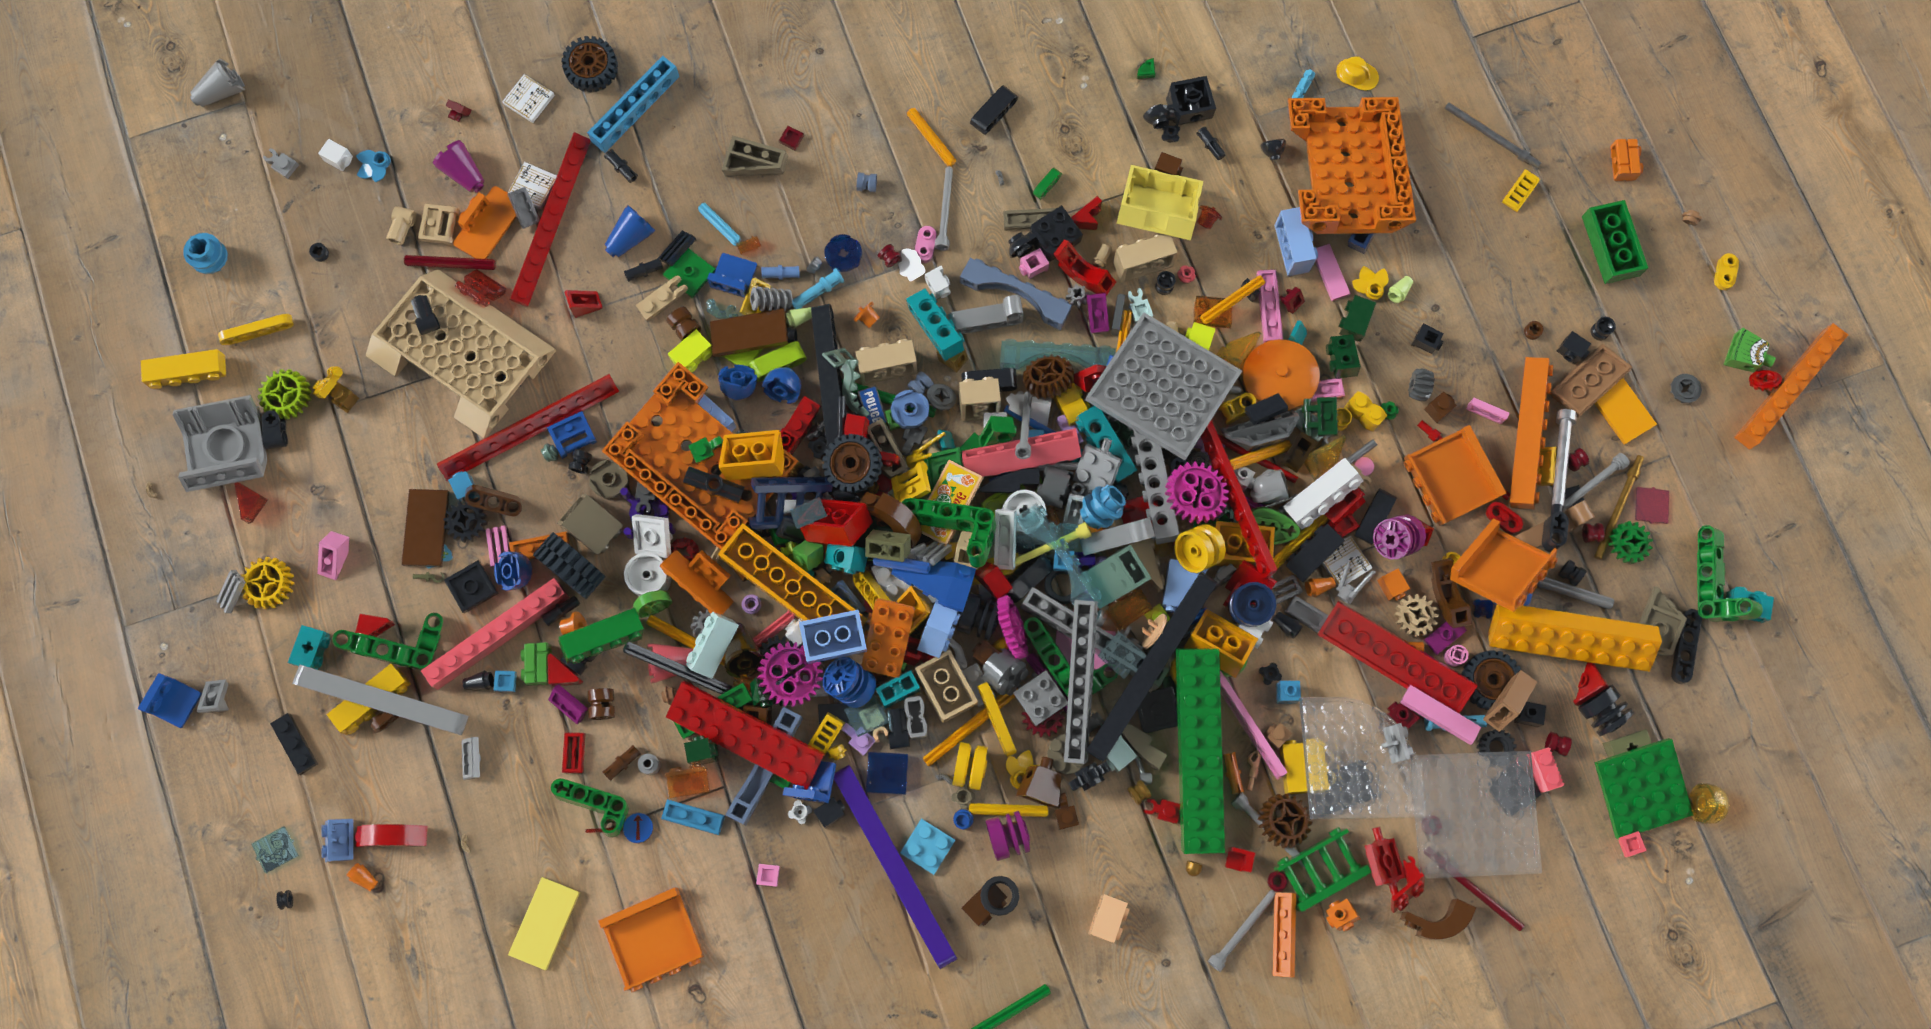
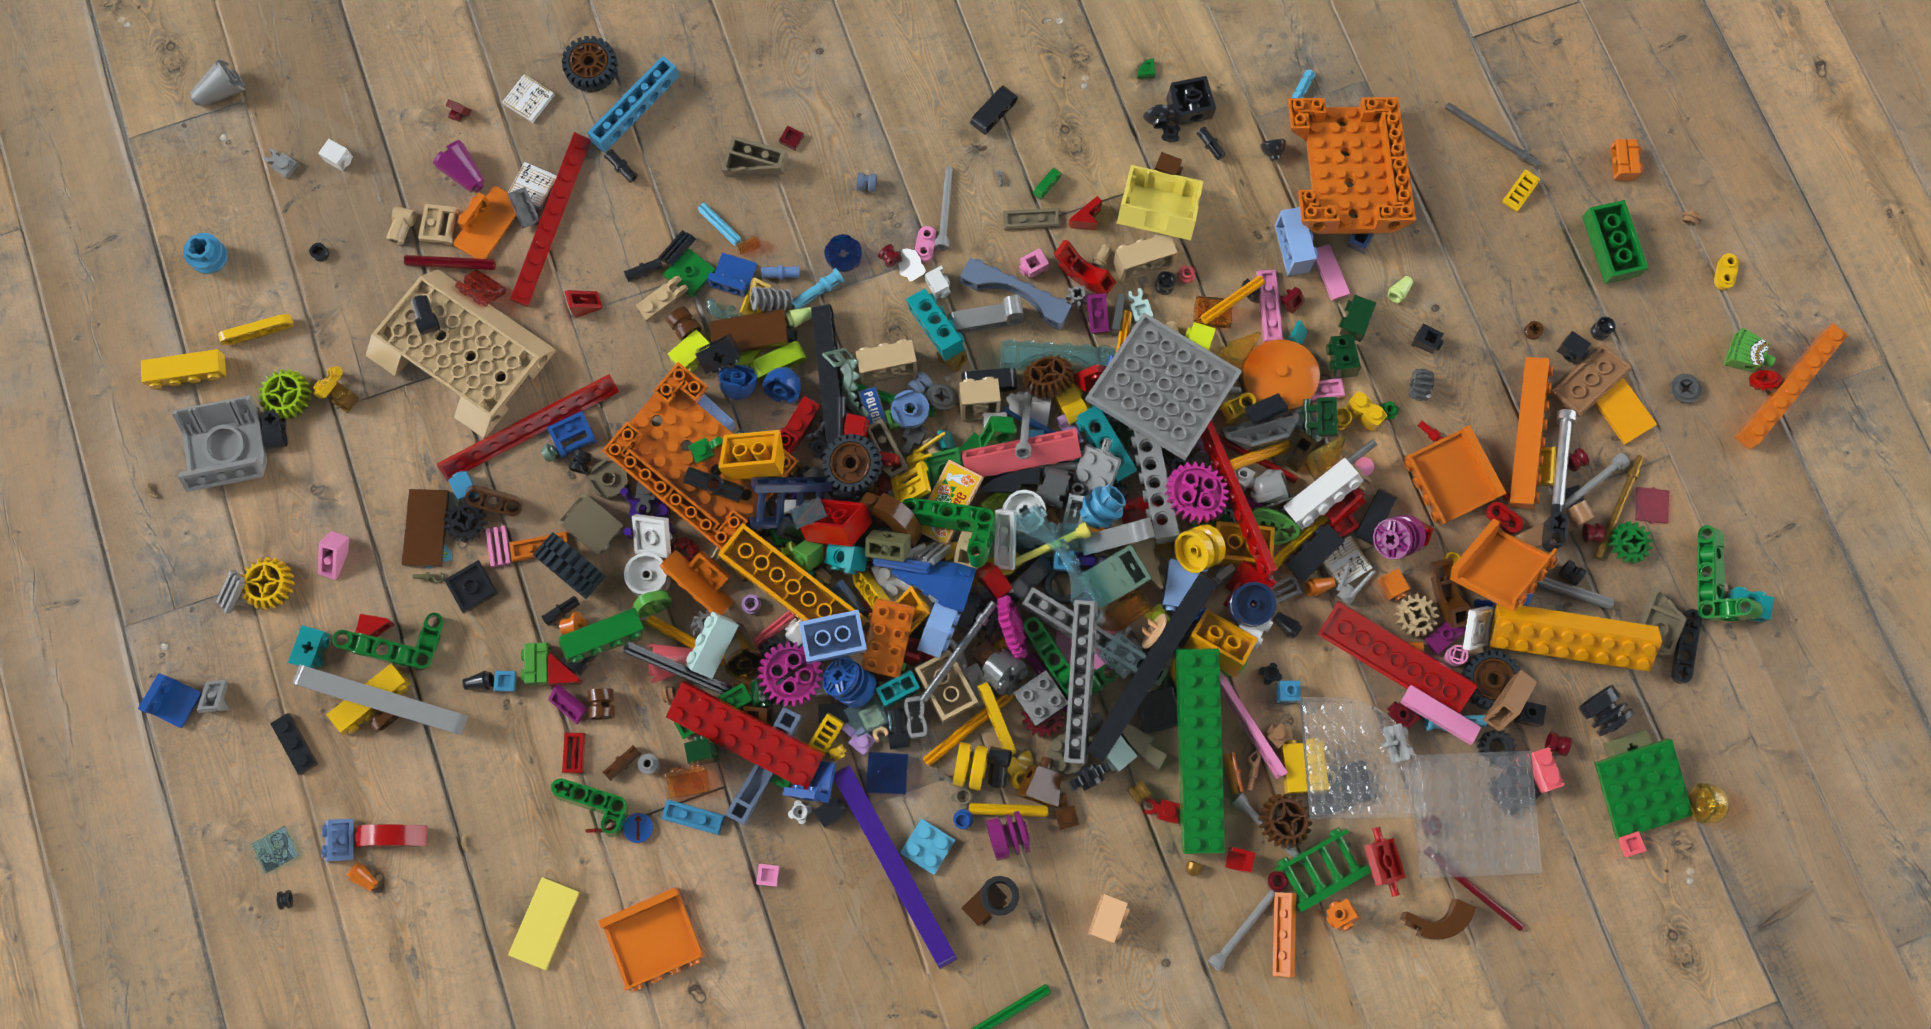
(249, 502): clear red slope -> none
(371, 165): dark azure plate -> none
(471, 758): light grey plate -> none
(494, 634): coral brick -> none
(513, 570): blue cylinder -> none
(627, 232): blue cone -> none
(725, 345): none -> black brick
(814, 265): flat silver piece -> none
(867, 315): orange piece -> none
(931, 137): light orange axle -> none
(981, 619): none -> flat silver bar
(999, 762): none -> black piece
(1047, 235): black brick -> none
(1145, 777): light grey hand -> none
(1208, 216): clear red piece -> none
(1306, 614): light grey tile -> none
(1357, 73): yellow piece -> none
(1369, 280): yellow plate -> none
(1414, 886): red plate -> none
(1440, 407): reddish brown brick -> none
(1478, 628): none -> white tile
(1487, 411): bright pink tile -> none
(1590, 684): red tile -> none

